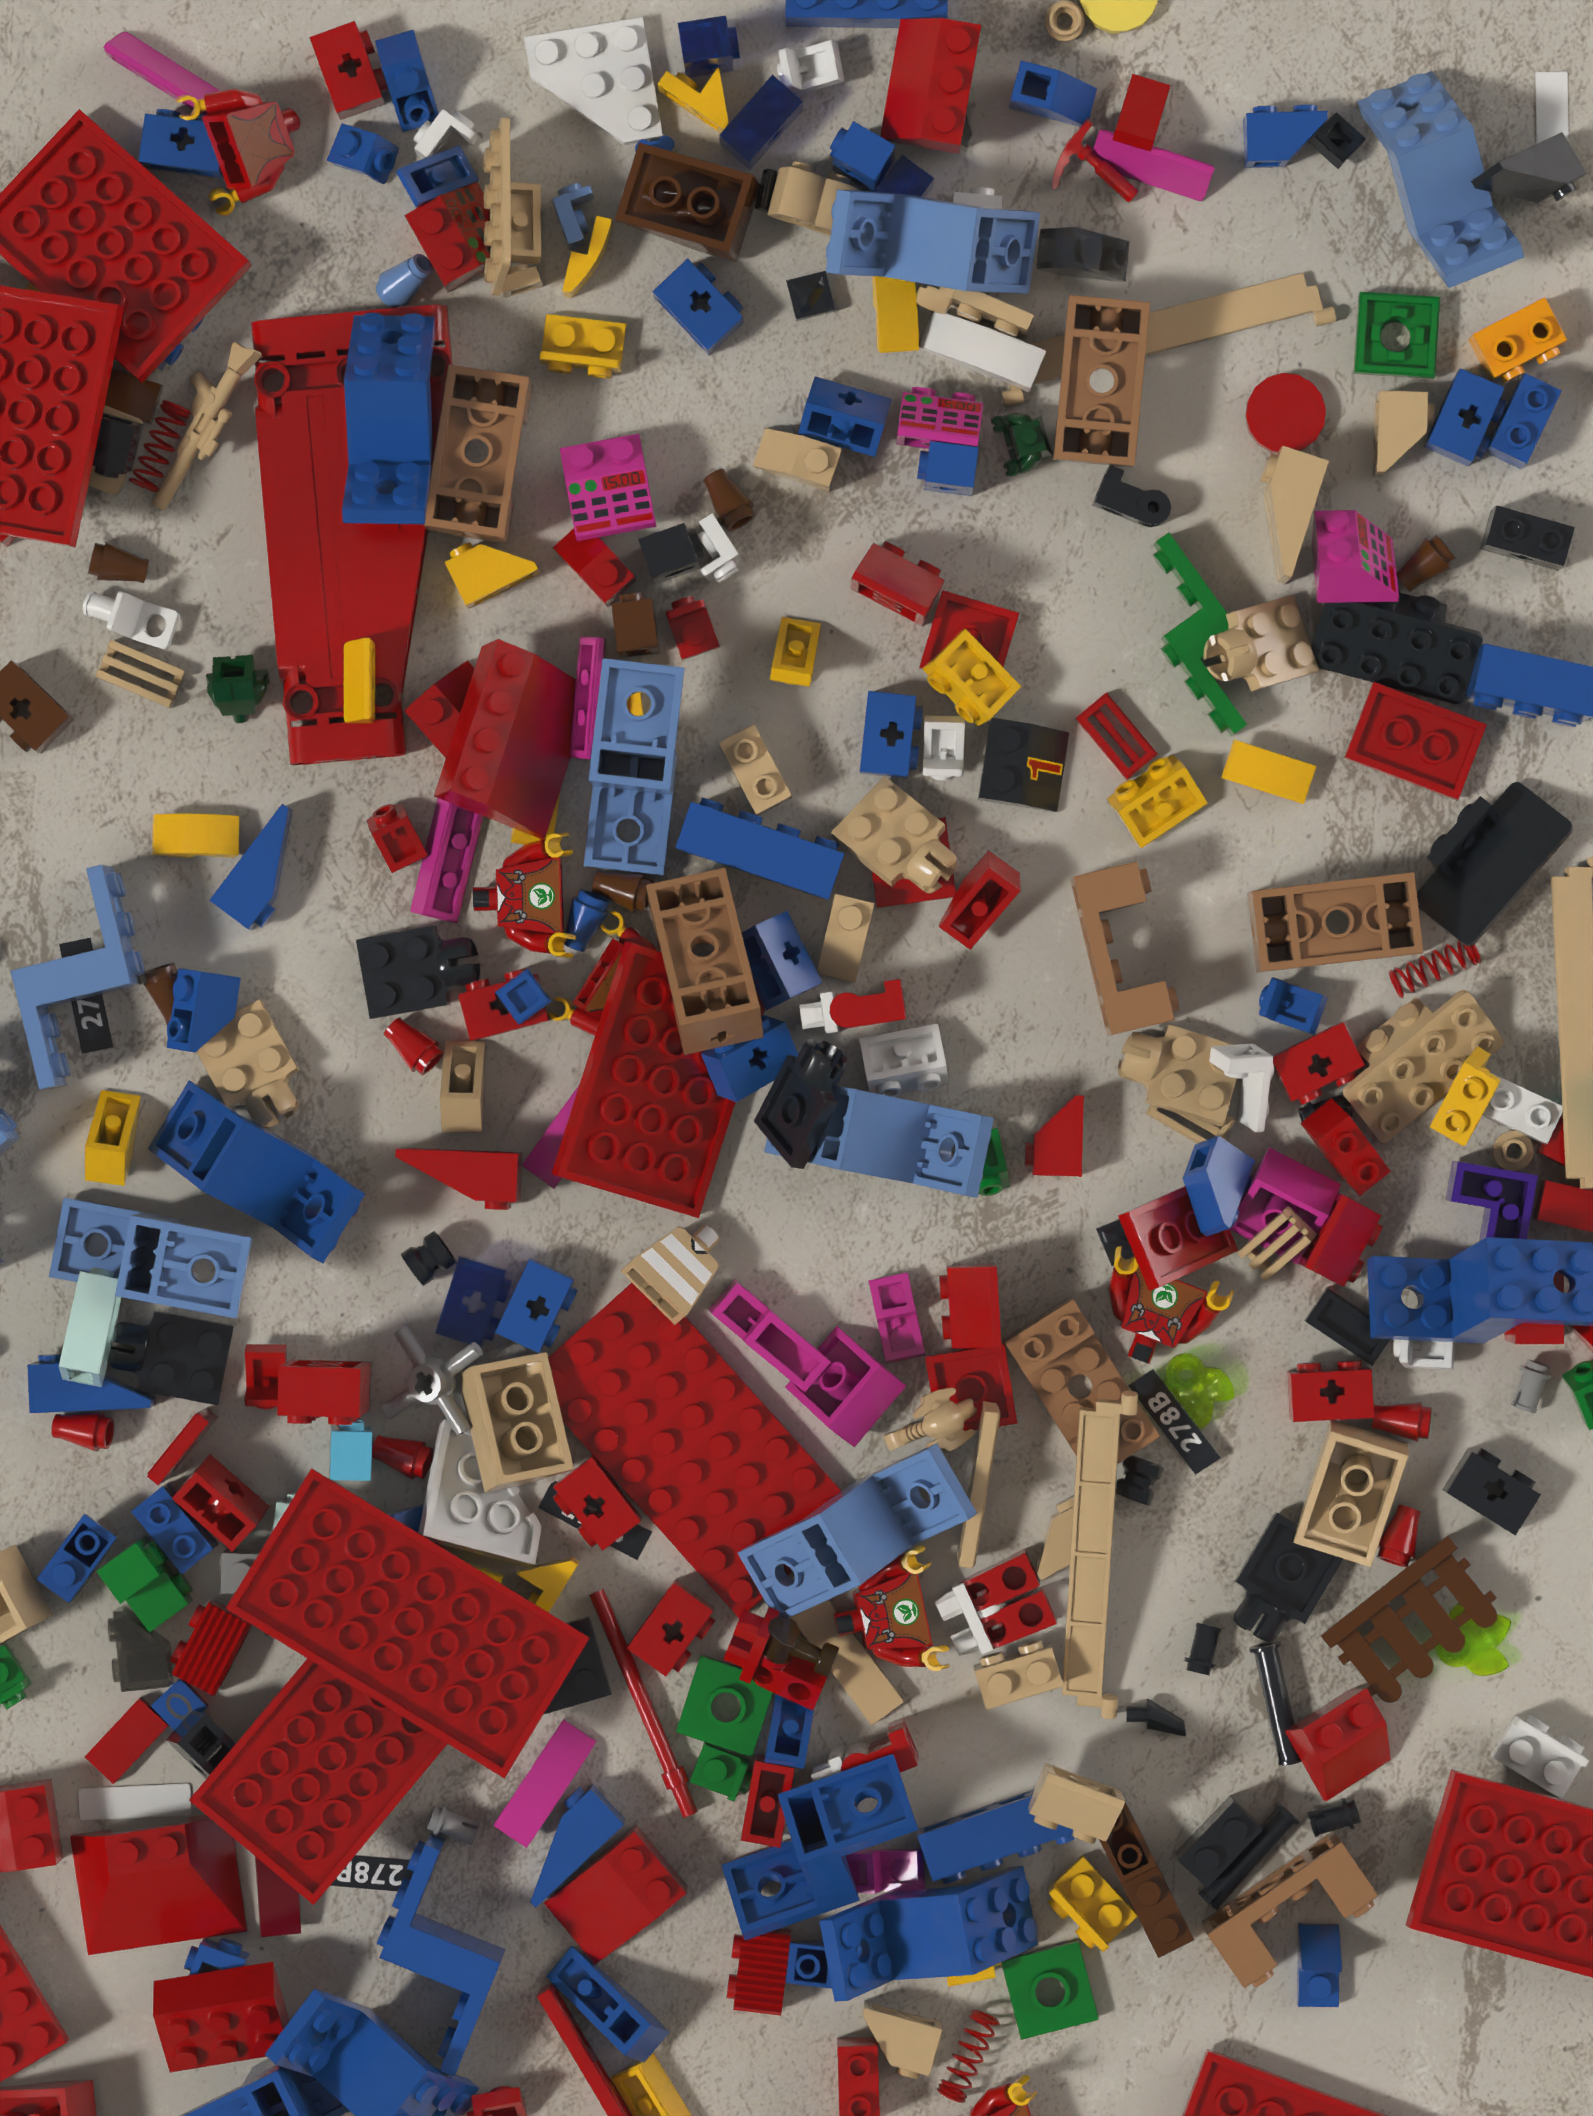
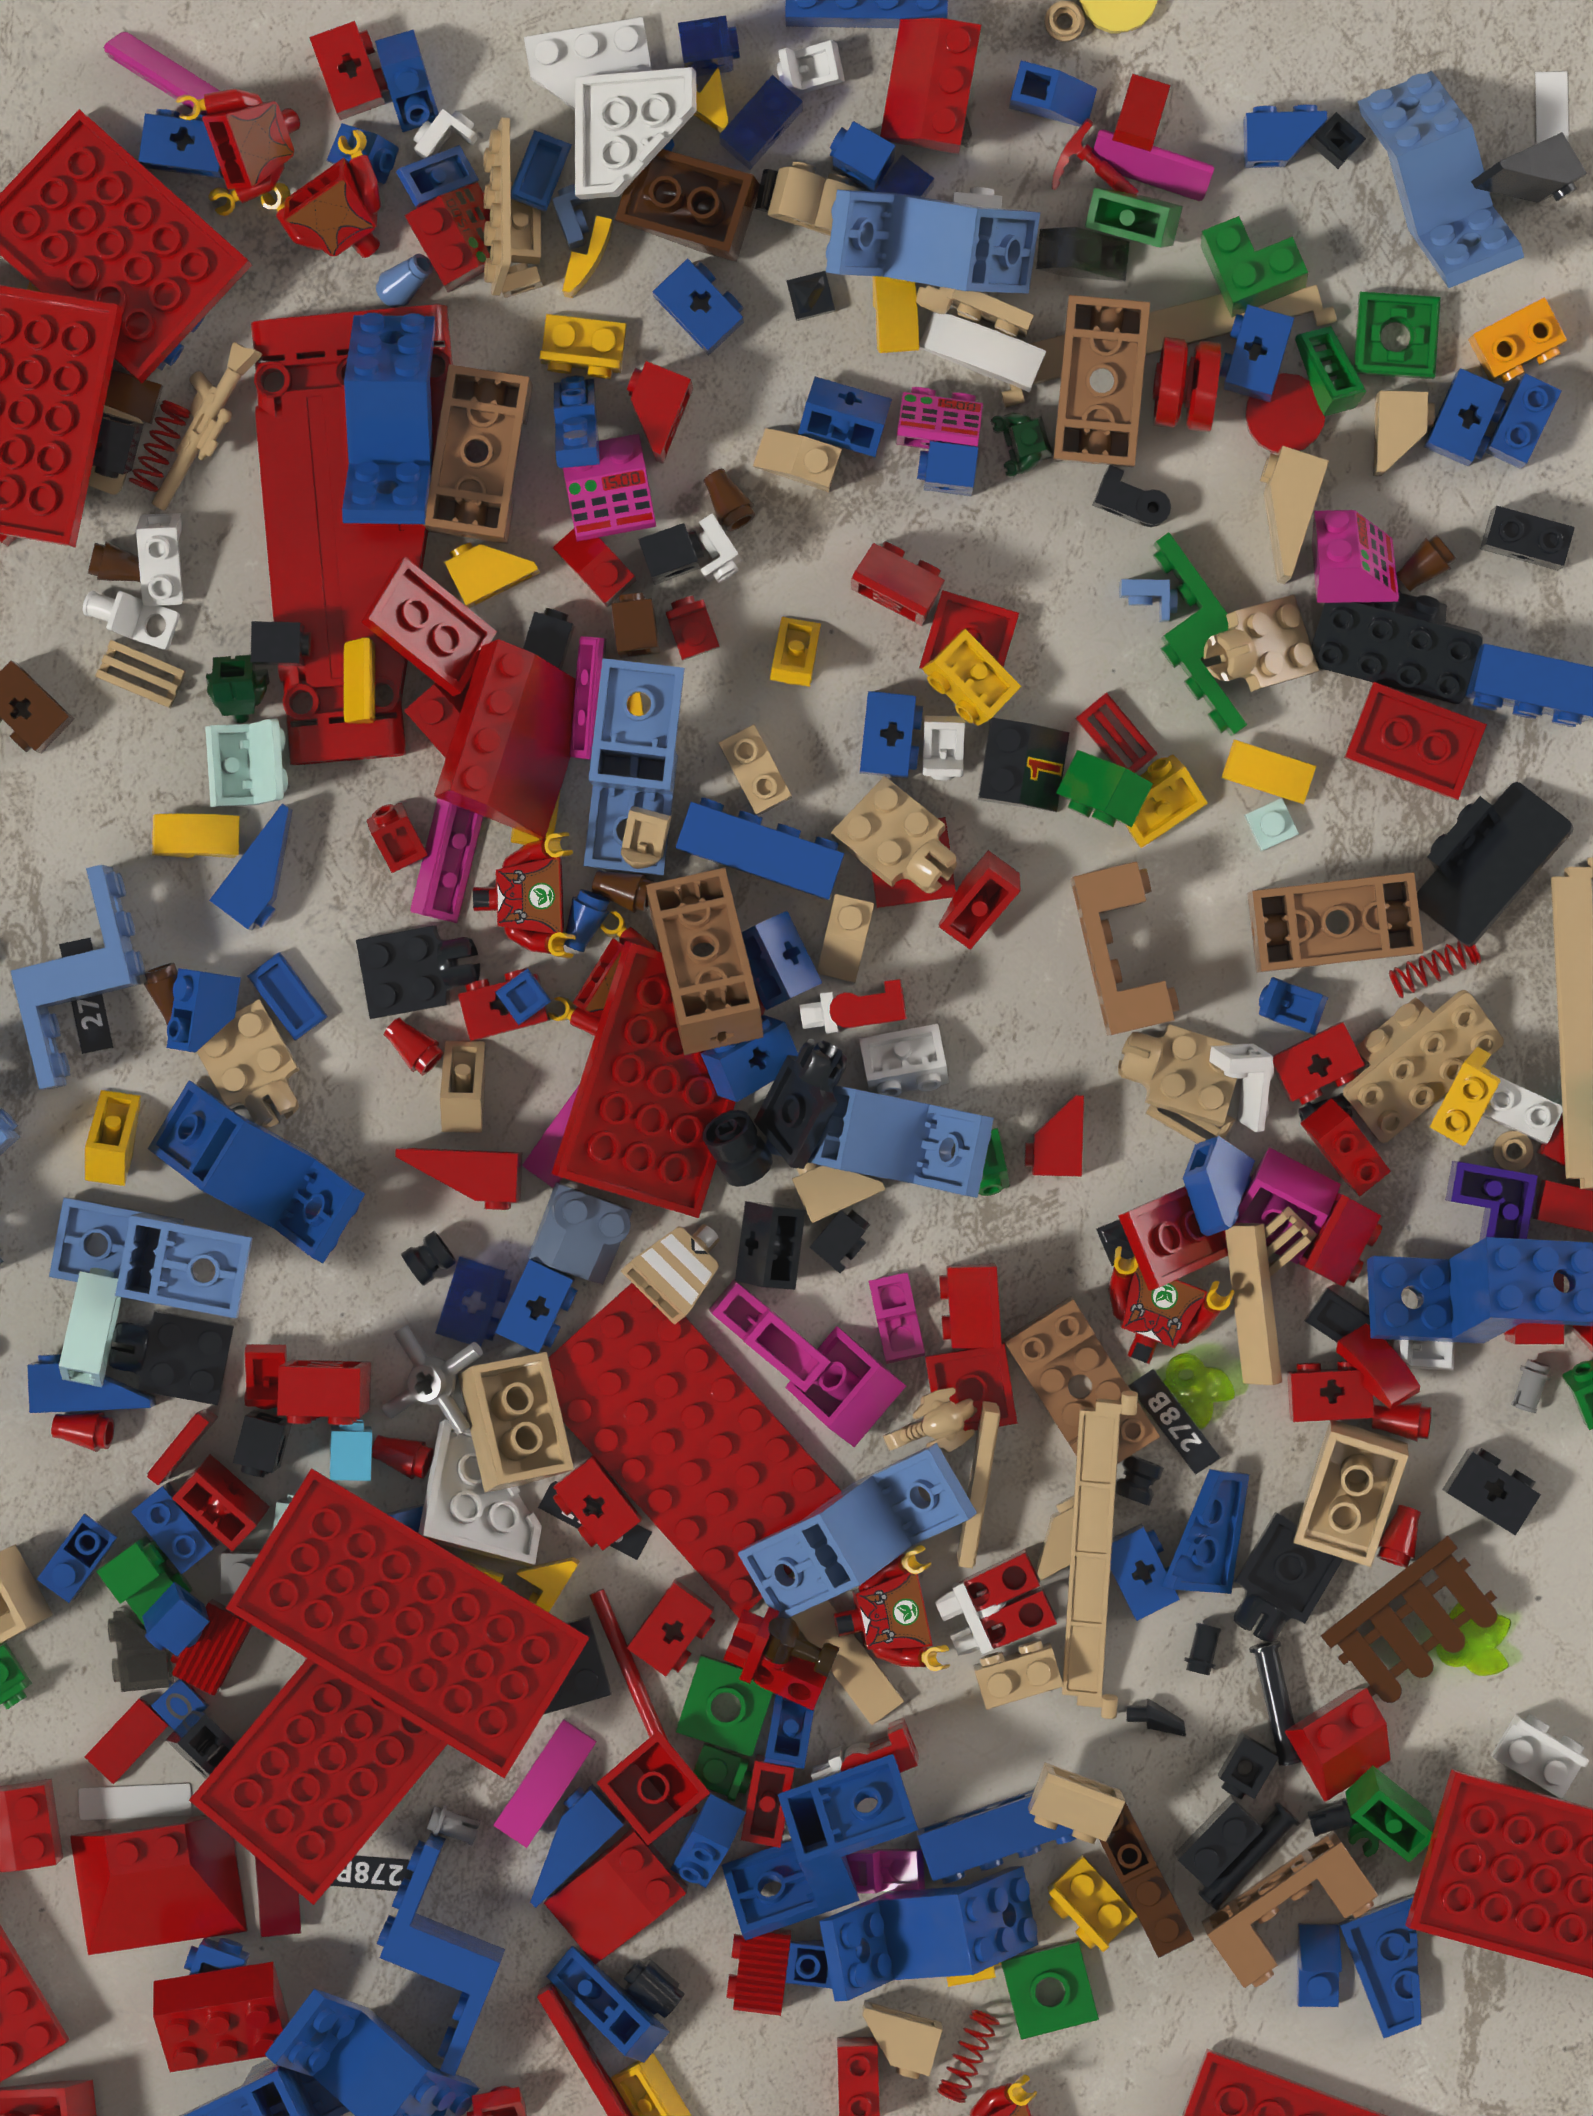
(160, 559): none -> white bracket
(175, 1620): none -> blue brick
(246, 763): none -> light aqua bracket
(261, 1443): none -> black brick
(279, 643): none -> black brick
(287, 996): none -> blue tile
(334, 207): none -> torso
(428, 626): none -> plate
(540, 171): none -> blue tile
(549, 636): none -> black brick
(576, 422): none -> blue slope
(580, 1233): none -> sand blue slope
(625, 124): none -> white plate
(644, 837): none -> tan plate
(653, 1788): none -> red slope
(653, 1988): none -> black brick
(659, 403): none -> red slope
(707, 1841): none -> blue brick
(737, 1148): none -> black wheel
(770, 1245): none -> black brick
(831, 1189): none -> tan slope
(841, 1239): none -> black brick
(1104, 789): none -> green brick
(1134, 217): none -> green slope
(1142, 591): none -> medium blue bracket
(1147, 1595): none -> blue brick
(1186, 384): none -> red wheel
(1212, 1536): none -> blue wing
(1248, 274): none -> green brick
(1253, 1304): none -> tan tile
(1256, 377): none -> blue brick
(1262, 1762): none -> black brick
(1271, 824): none -> light aqua plate
(1330, 395): none -> green slope
(1383, 1369): none -> red slope
(1387, 1815): none -> green brick
(1387, 1964): none -> blue wing

